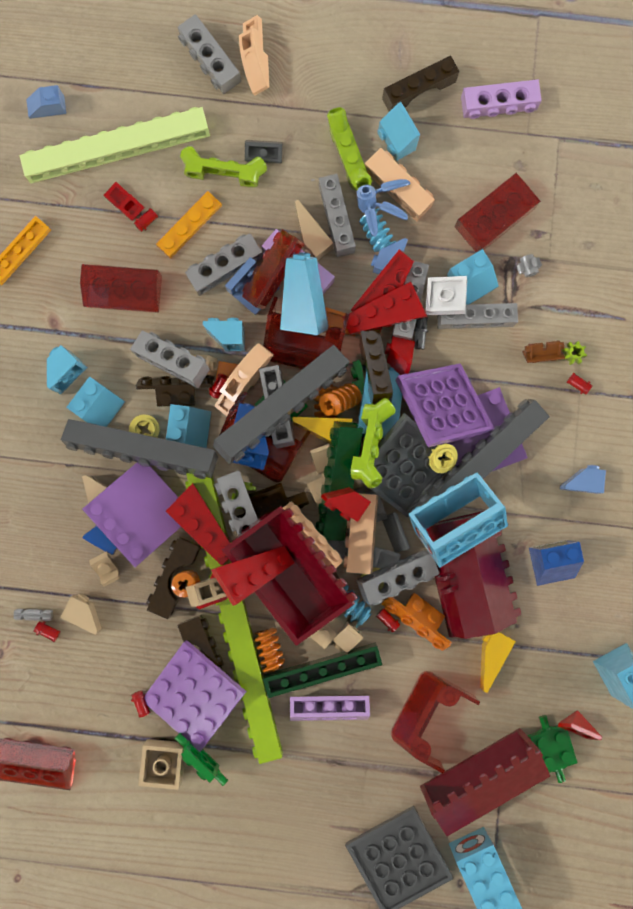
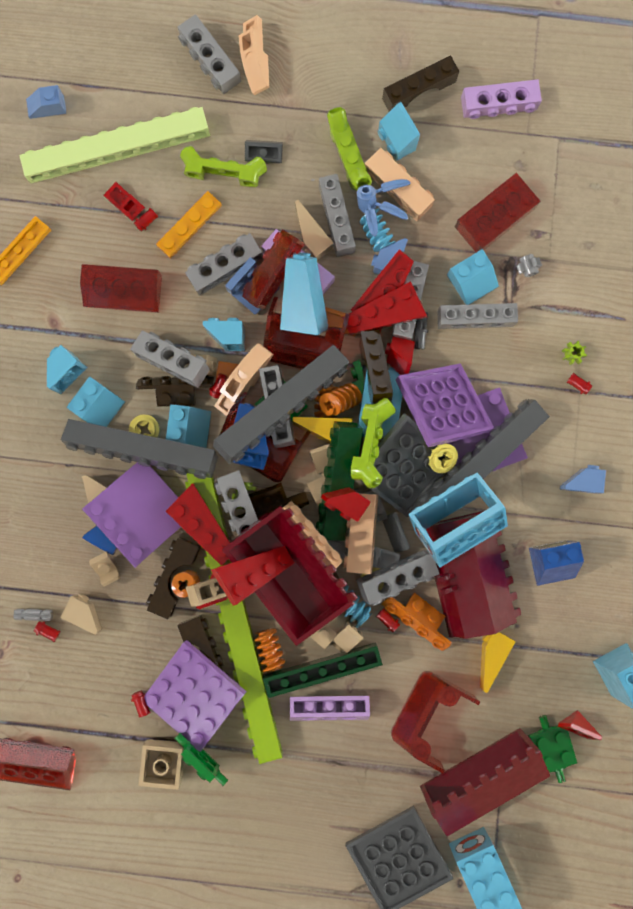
(446, 295): white plate -> none
(536, 353): dark orange hinge -> none

